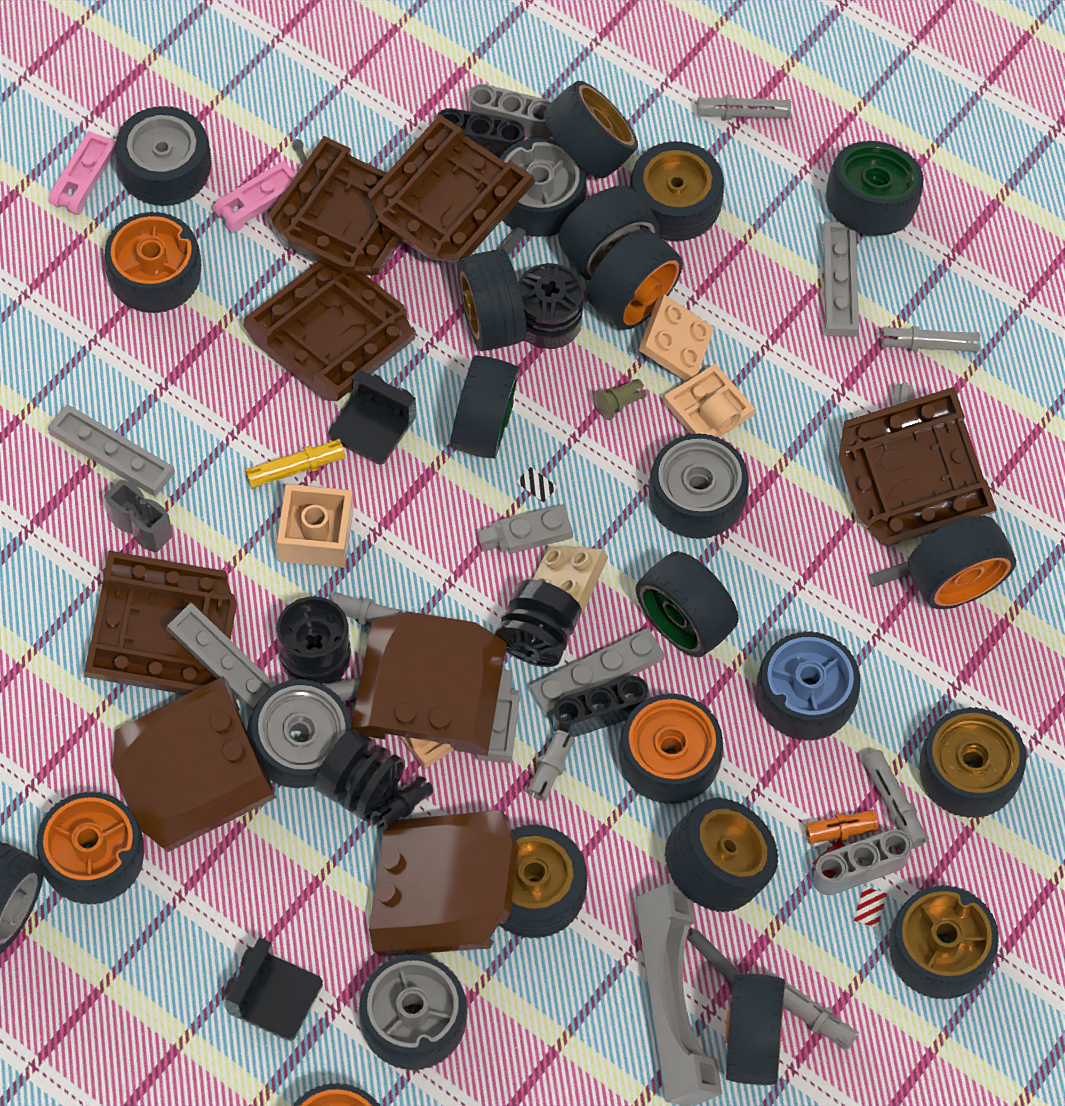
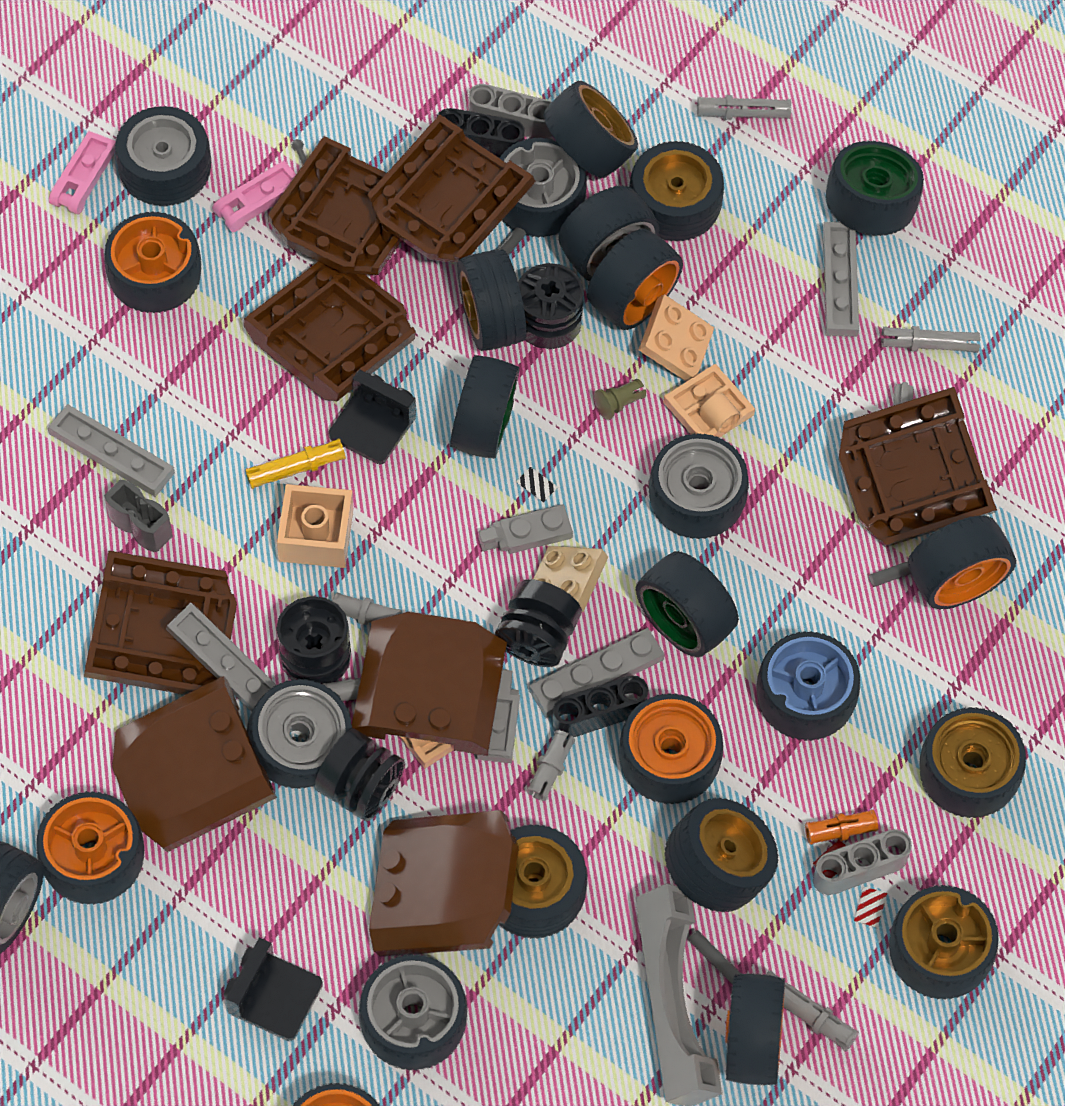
(401, 803): black pin -> none
(901, 810): light grey pin -> none

